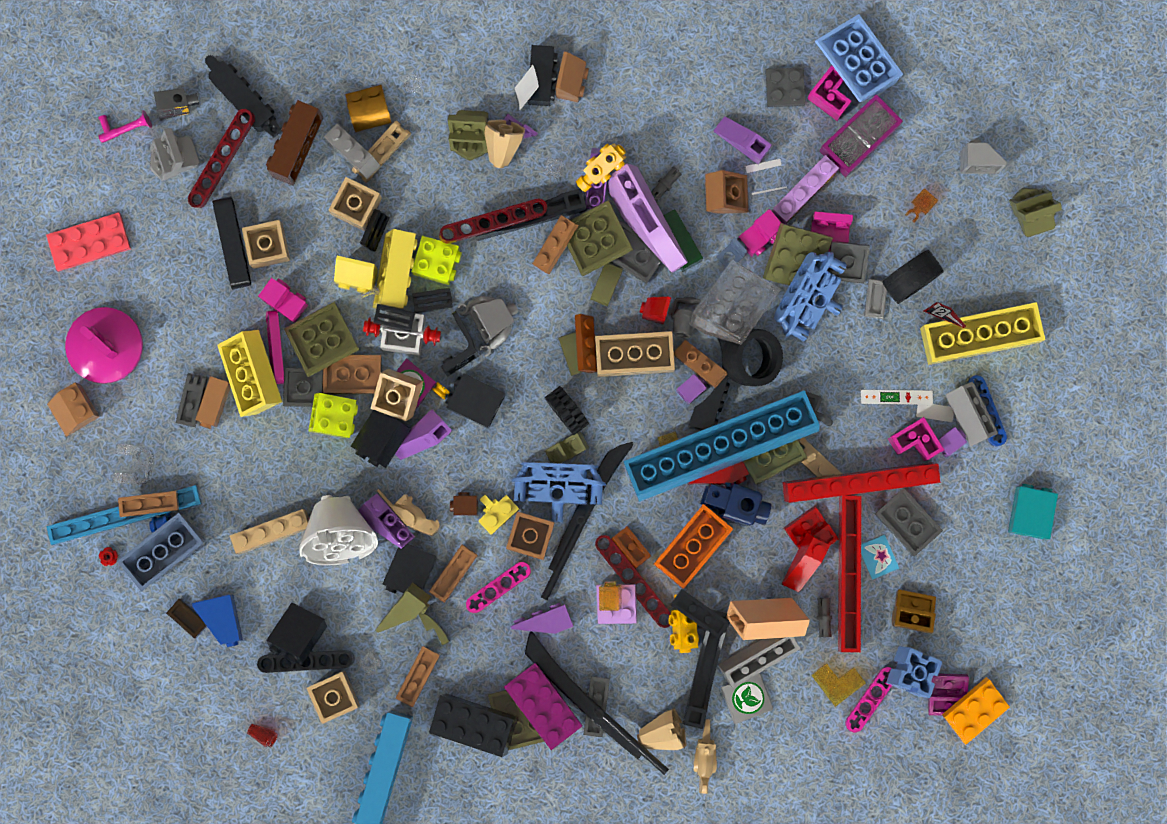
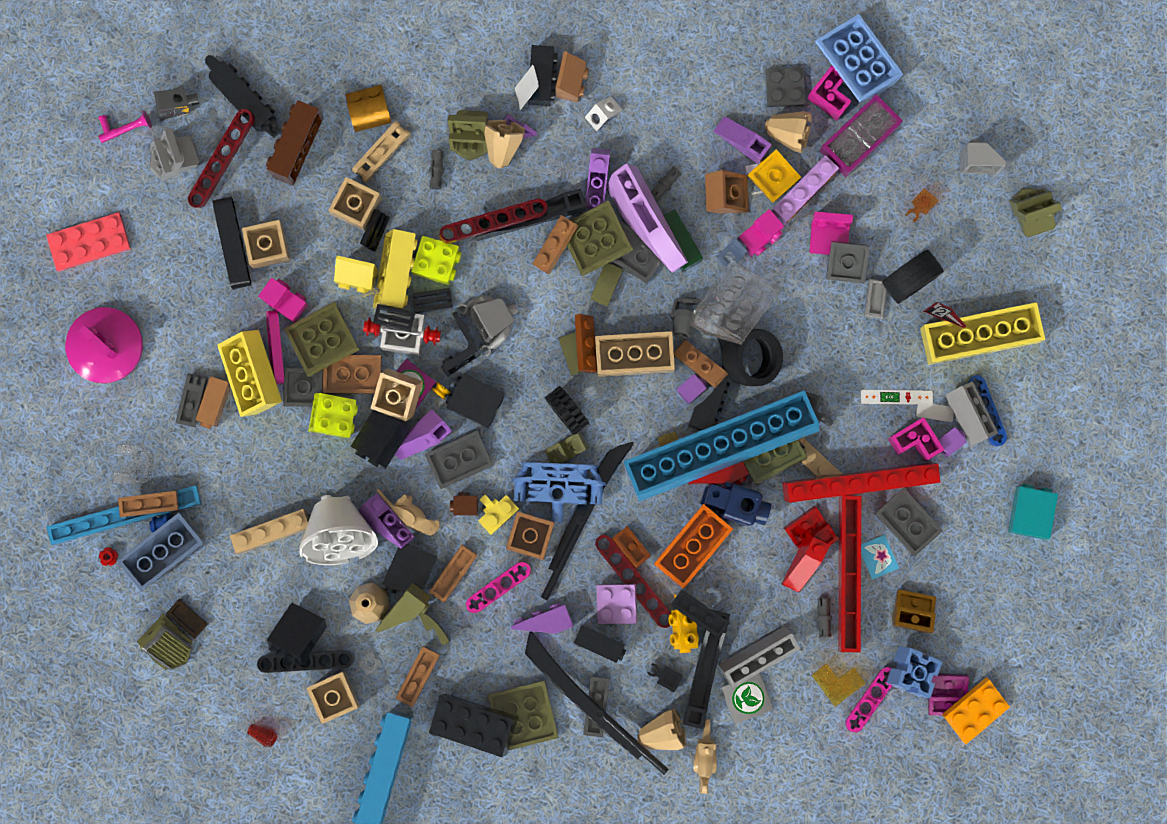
(72, 408): medium nougat slope -> none
(166, 643): none -> olive piece
(221, 619): blue slope -> none
(352, 151): light grey brick -> none
(378, 603): none -> tan cone
(436, 169): none -> dark grey pin
(458, 460): none -> dark grey plate
(543, 706): magenta brick -> none
(600, 644): none -> black brick
(603, 165): yellow brick -> none
(605, 110): none -> white bracket
(610, 597): clear yellow brick -> none
(655, 309): red slope -> none
(667, 678): none -> black plate
(767, 618): light nougat brick -> none
(774, 176): none -> yellow plate
(790, 129): none -> tan cone
(790, 250): olive plate -> none
(808, 283): medium blue piece -> none

